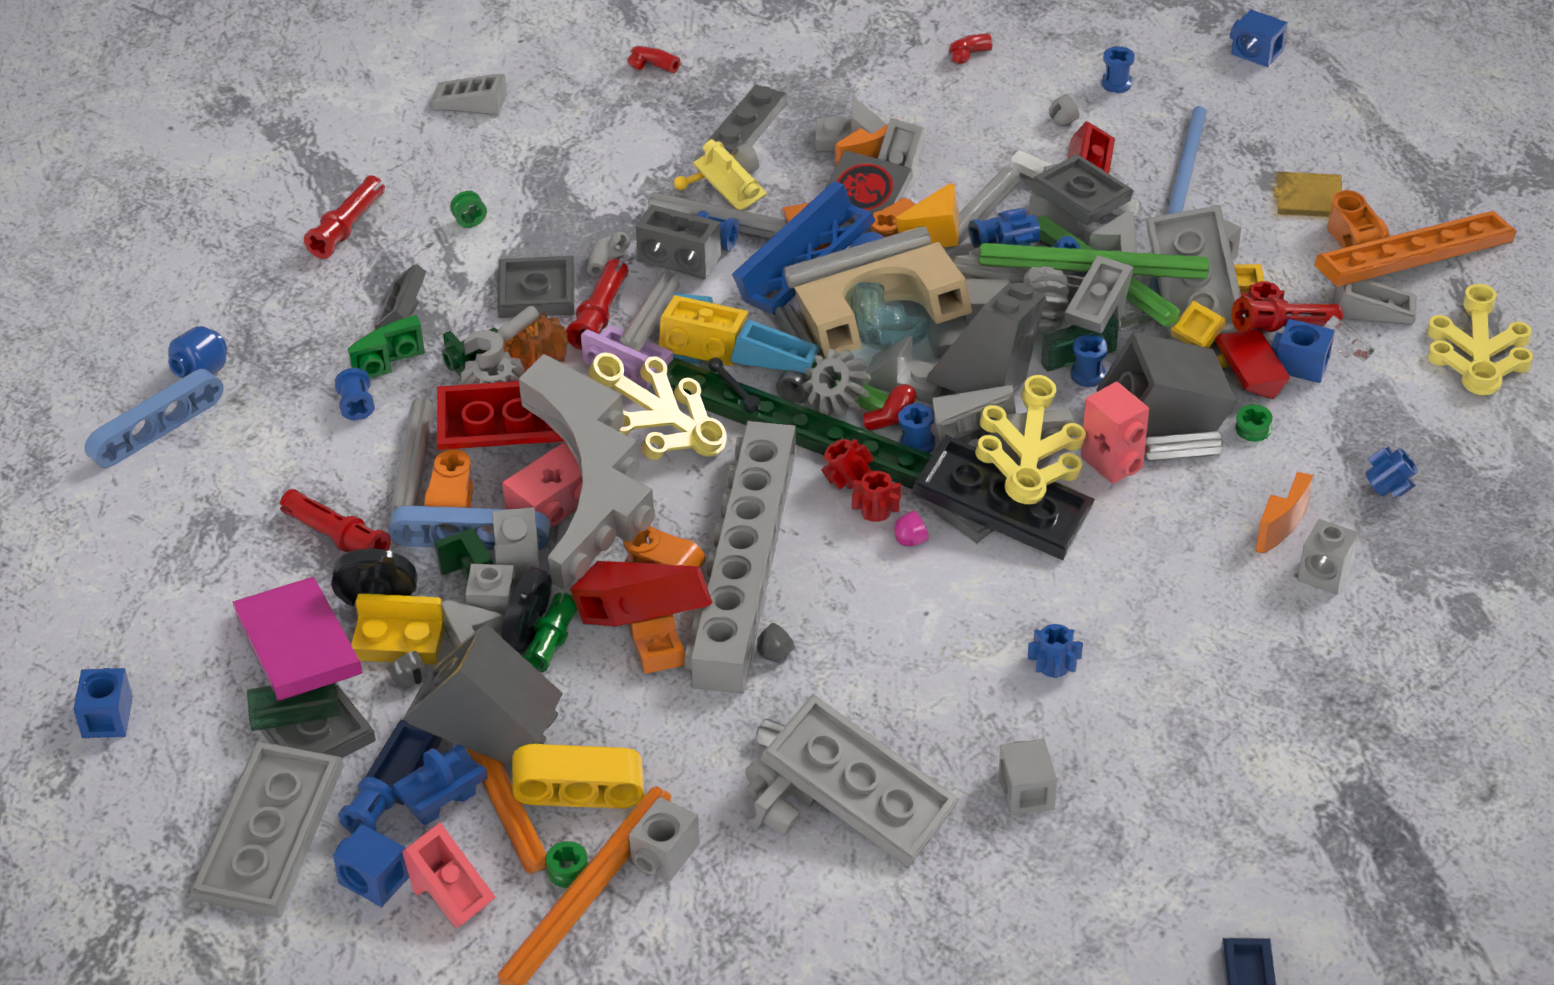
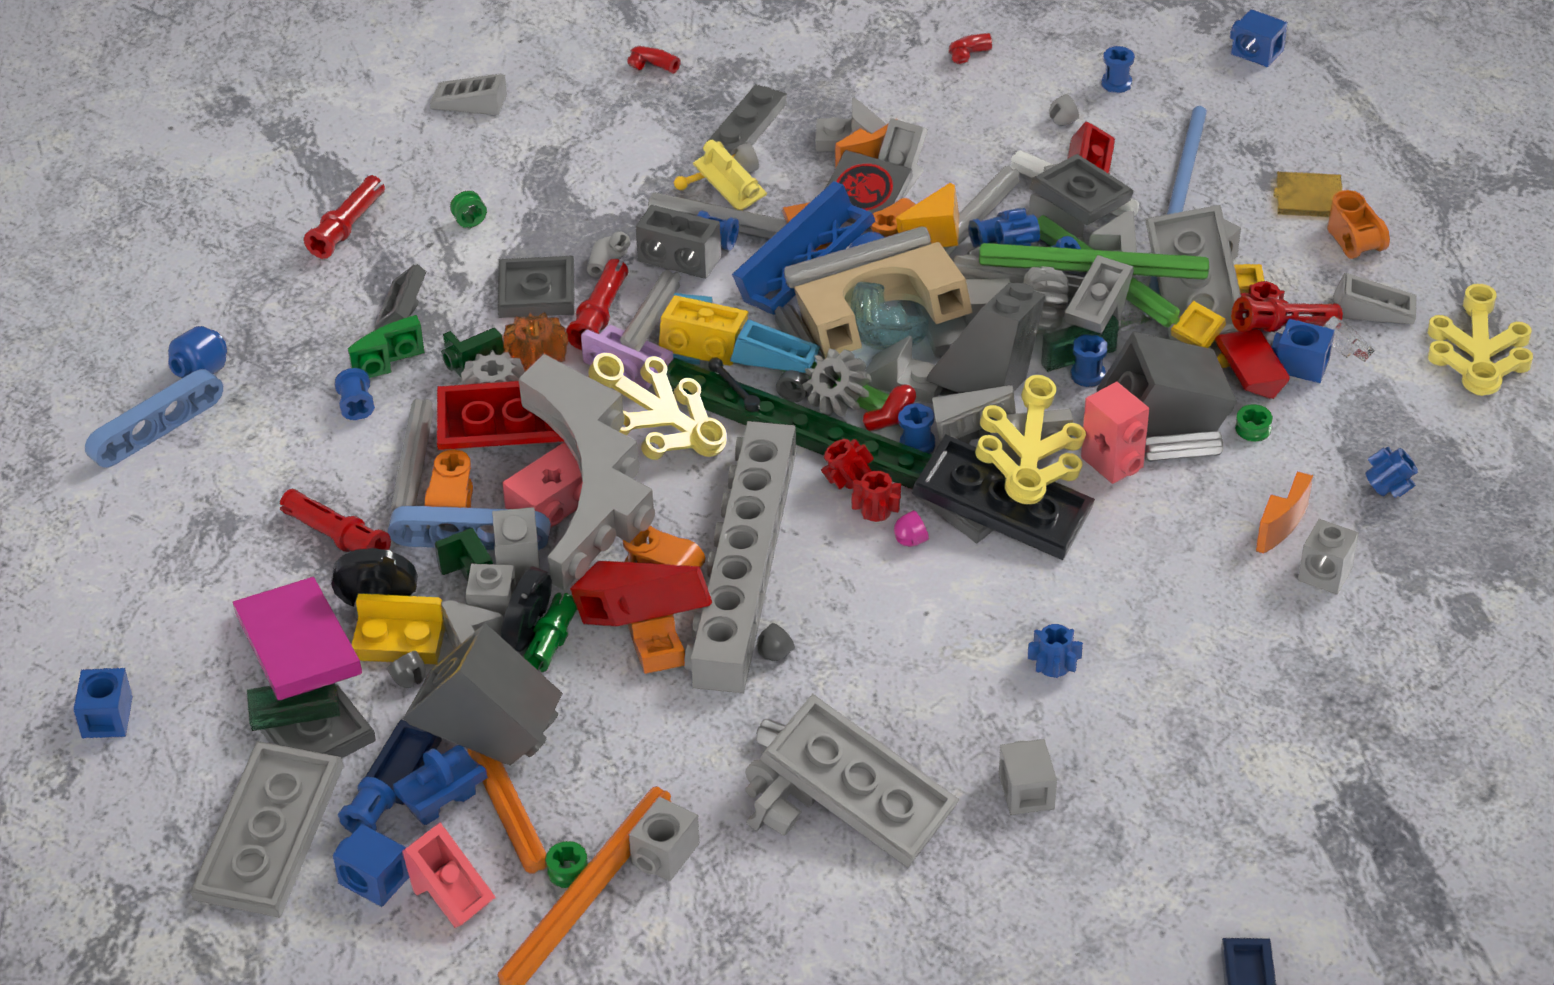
(494, 342): light grey piece -> none
(577, 776): yellow beam -> none
(1414, 248): orange tile -> none

